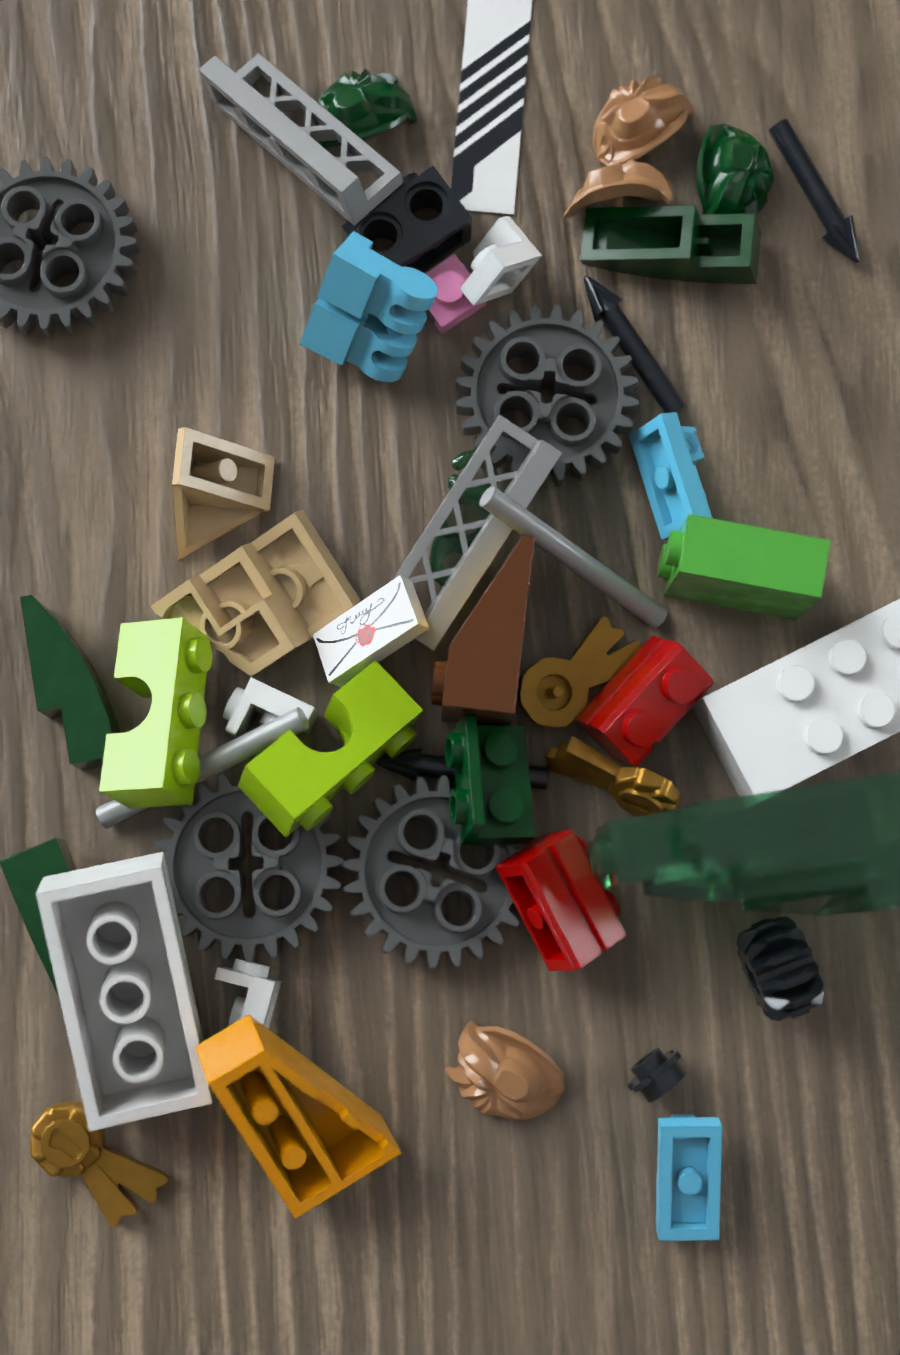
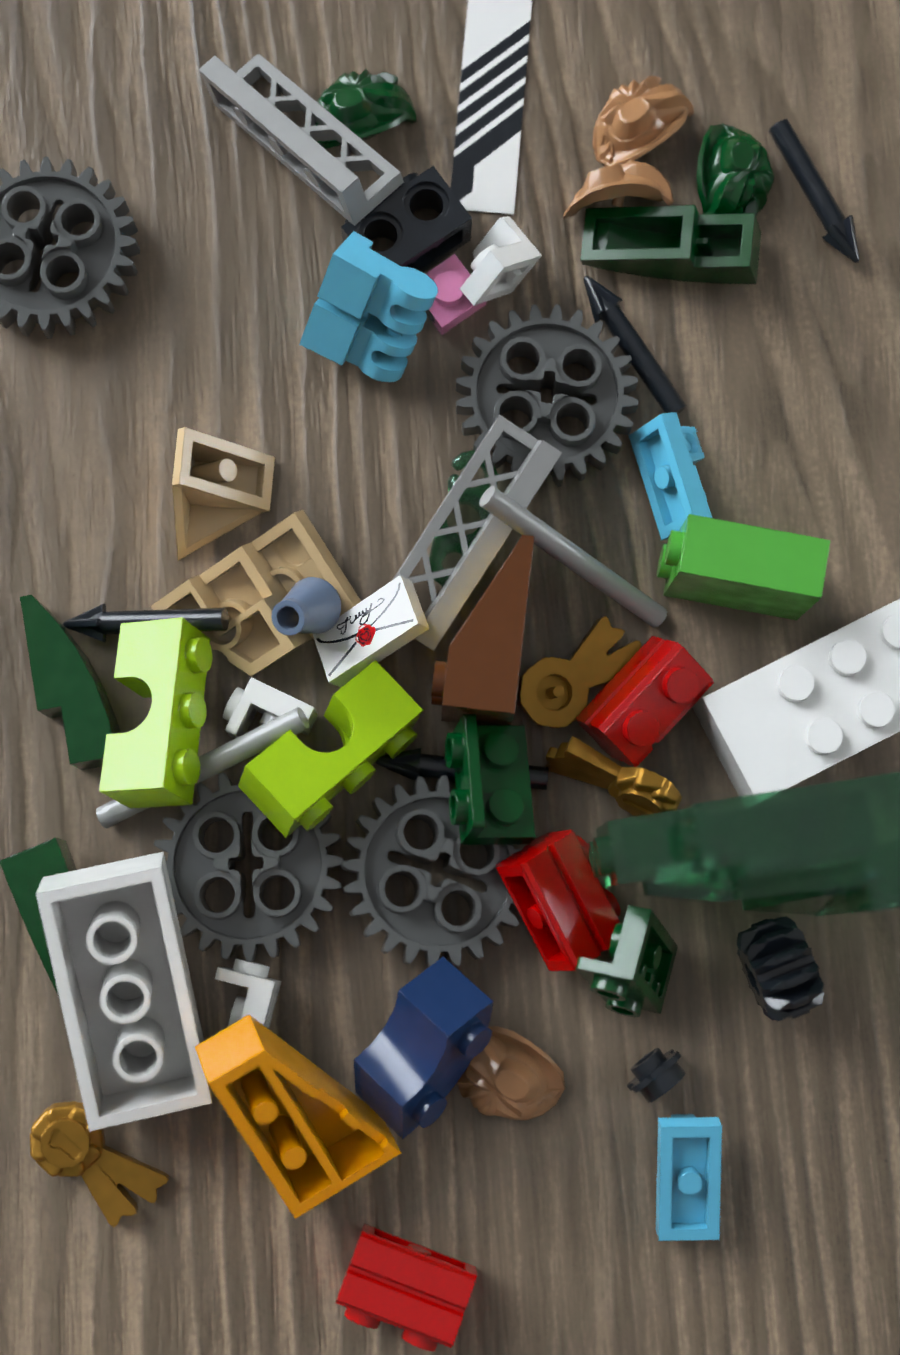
(98, 623): none -> black piece
(307, 608): none -> sand blue cone
(406, 1288): none -> red brick
(424, 1048): none -> dark blue brick
(640, 966): none -> dark green bracket

